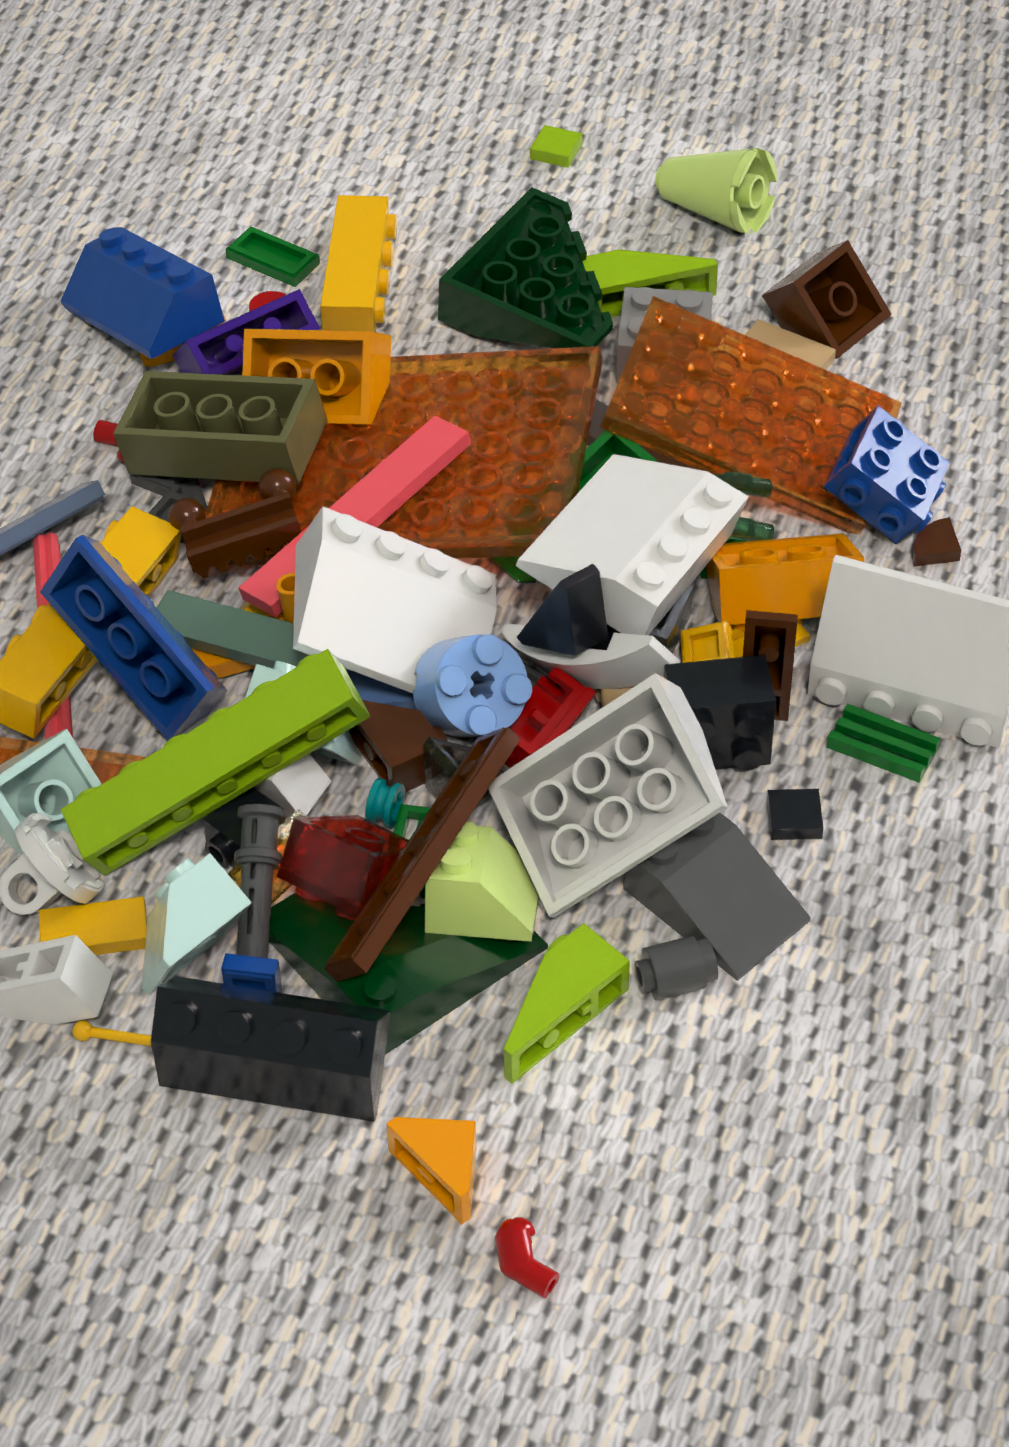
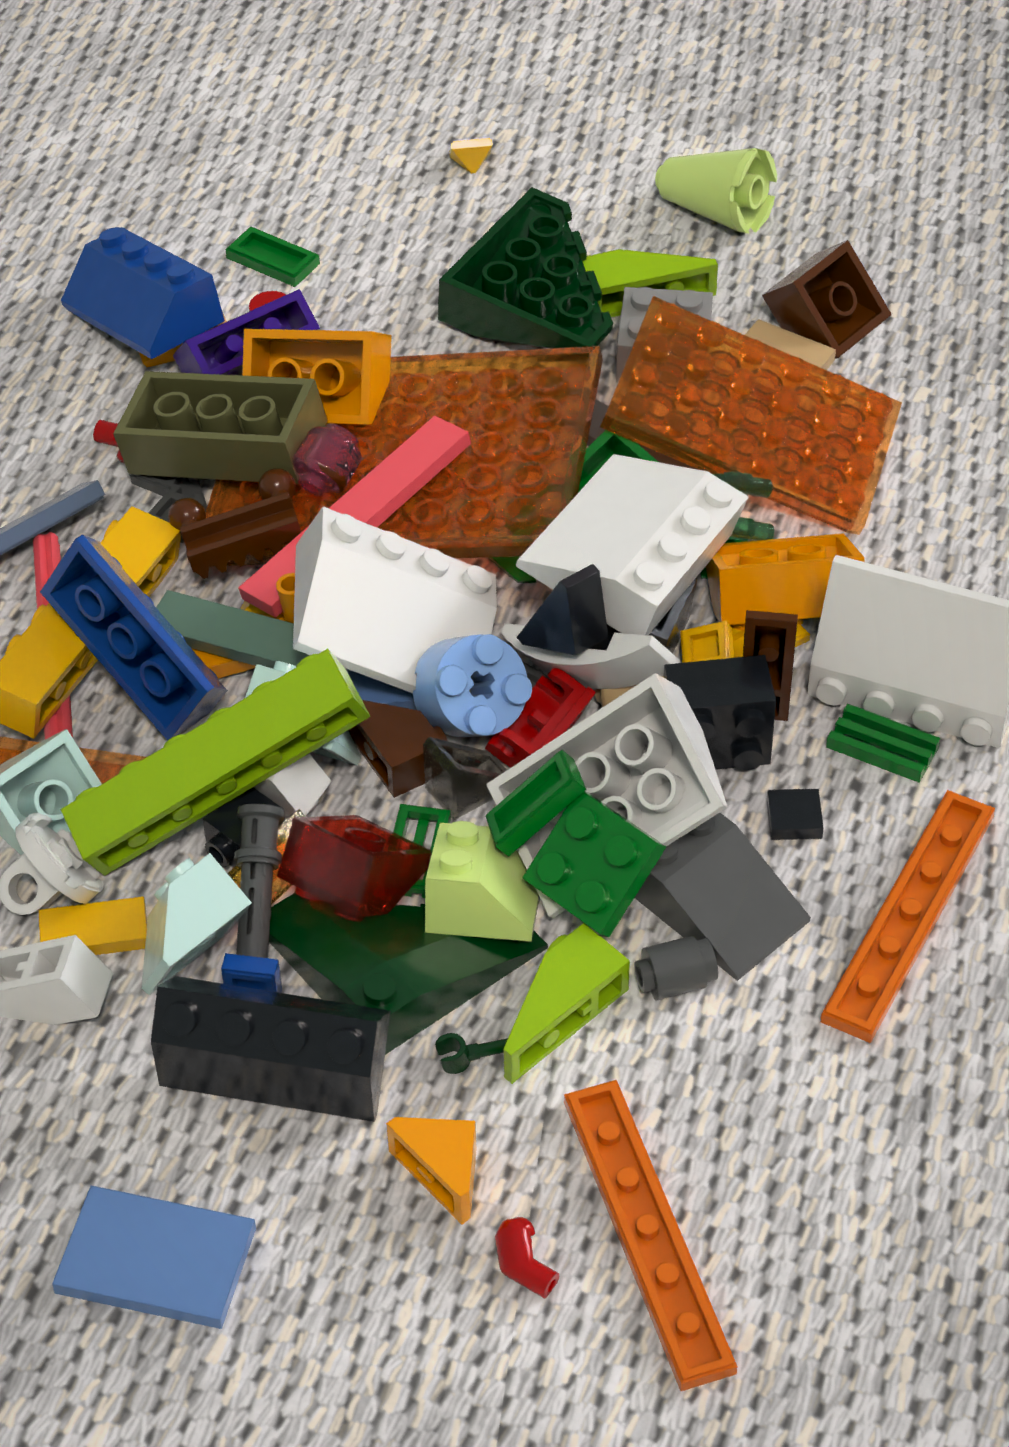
(84, 1031): yellow hinge -> none
(155, 1256): none -> medium blue tile
(327, 459): none -> clear pink head
(357, 264): yellow brick -> none
(384, 802): teal bush -> none
(421, 855): reddish brown tile -> none
(465, 1053): none -> dark green hand
(470, 153): none -> yellow slope
(535, 802): none -> green tile
(556, 146): lime tile -> none
(594, 863): none -> green plate
(650, 1236): none -> orange tile
(888, 475): blue brick -> none
(907, 917): none -> orange tile
(936, 544): reddish brown tile -> none

